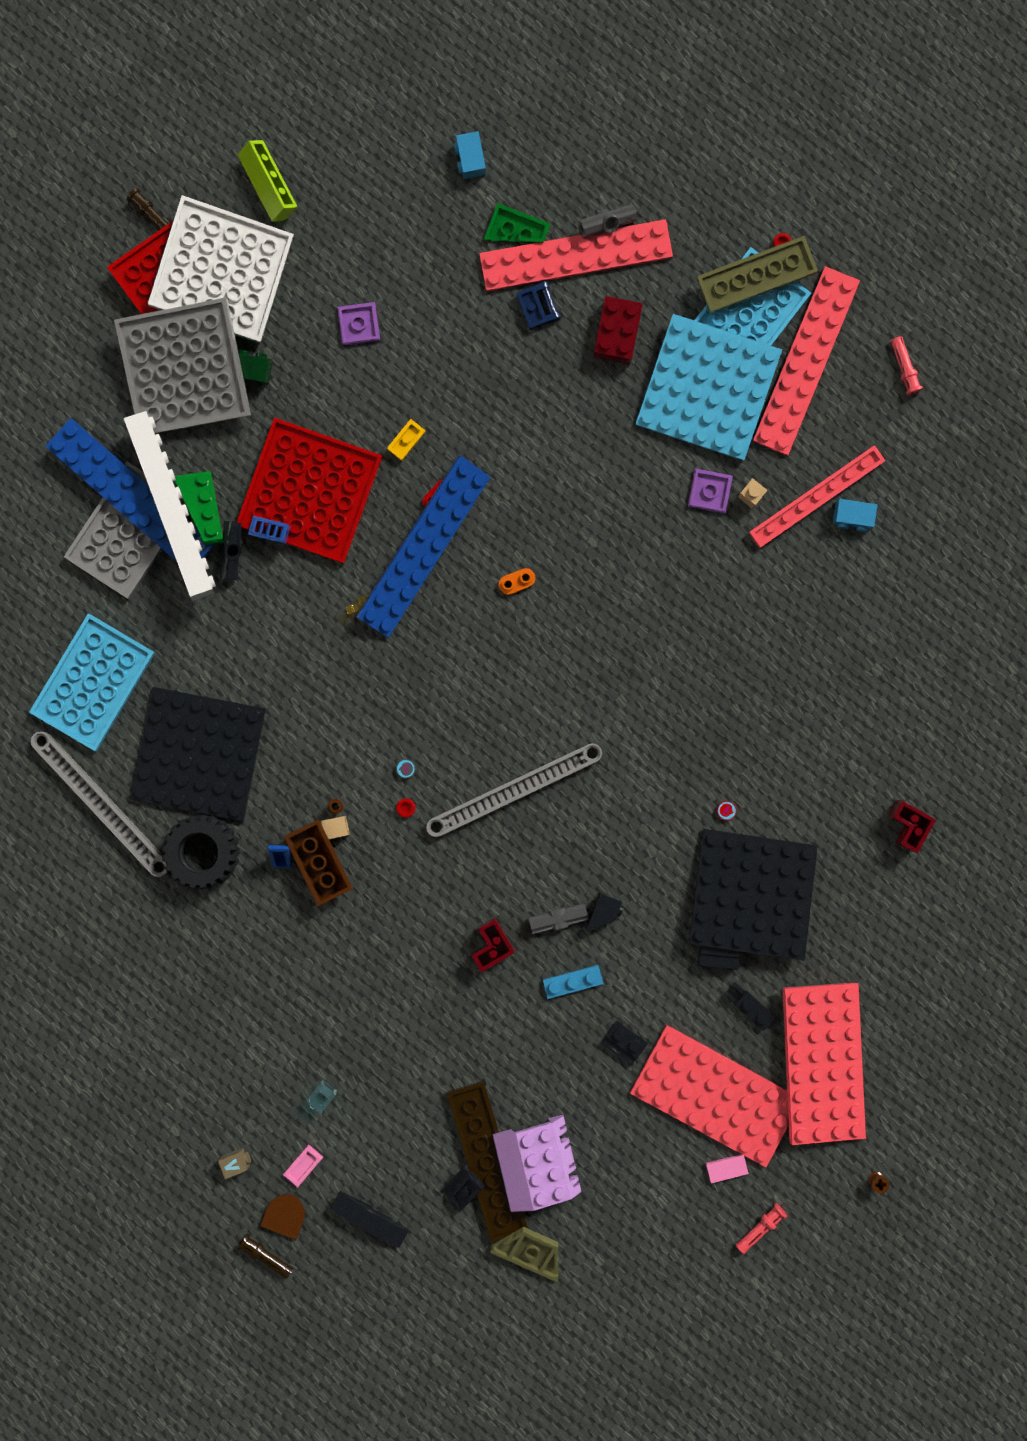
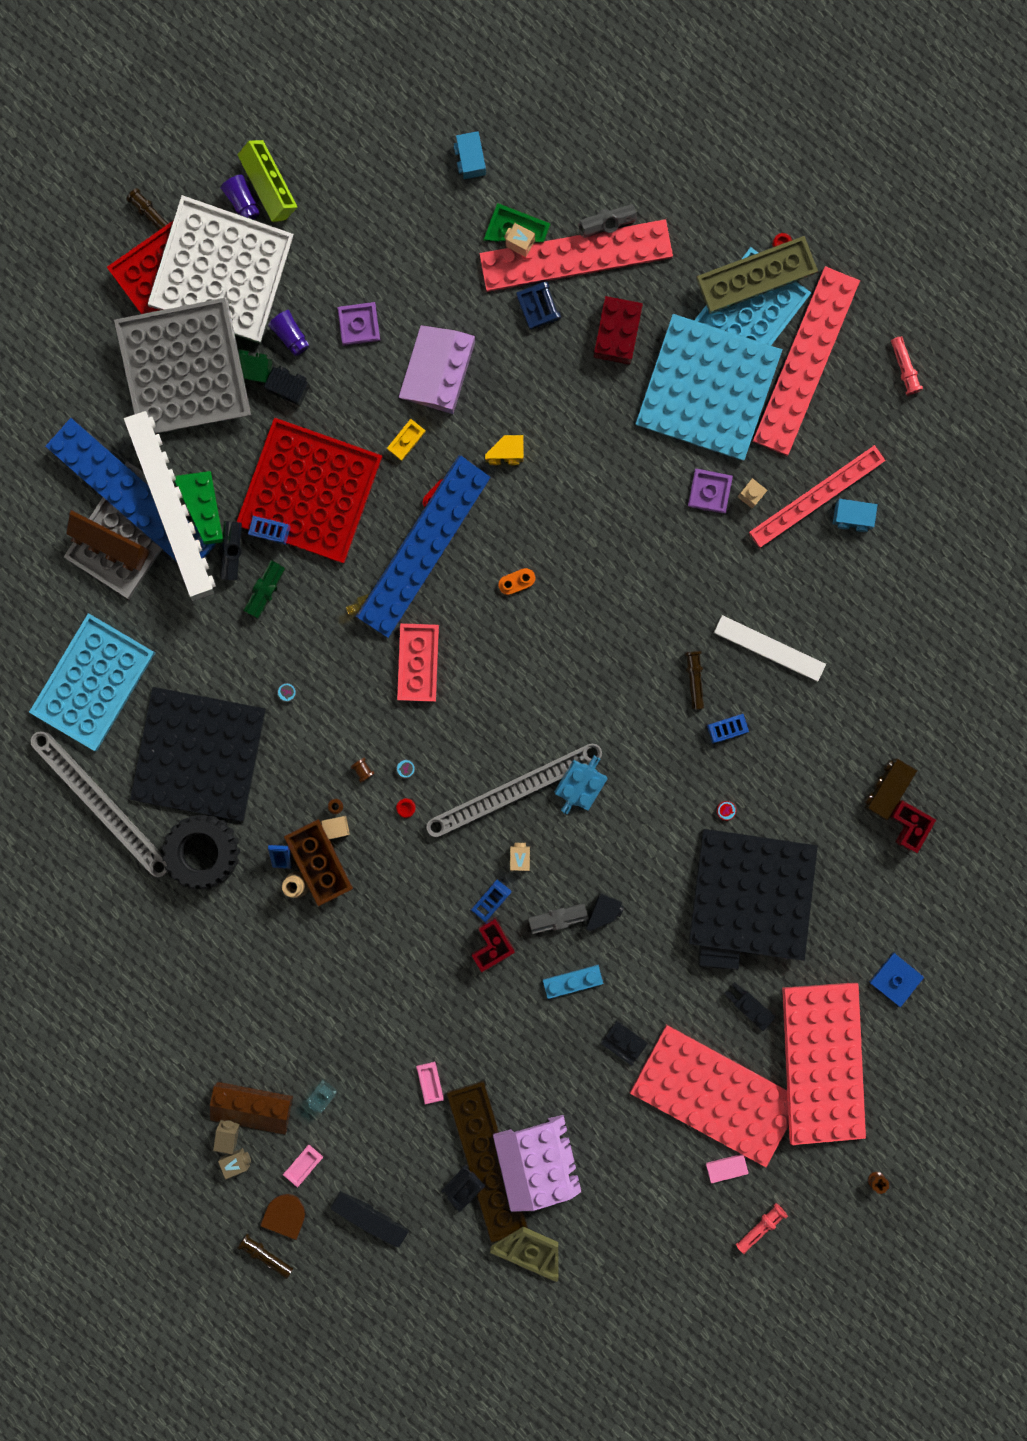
(104, 540): none -> reddish brown slope
(226, 1137): none -> dark tan brick
(240, 196): none -> dark purple plant
(250, 1107): none -> reddish brown slope
(264, 589): none -> dark green piece
(287, 385): none -> black brick
(287, 692): none -> dark grey tile
(289, 332): none -> dark purple plant
(302, 887): none -> tan plant
(362, 770): none -> reddish brown bush
(418, 662): none -> coral plate
(430, 1083): none -> bright pink tile
(437, 368): none -> lavender slope
(500, 887): none -> blue slope
(507, 448): none -> yellow slope
(519, 239): none -> tan brick
(520, 857): none -> tan brick
(580, 785): none -> dark azure plate
(694, 670): none -> dark brown pin
(713, 734): none -> blue slope
(769, 648): none -> white tile
(889, 788): none -> dark brown brick
(896, 979): none -> blue plate

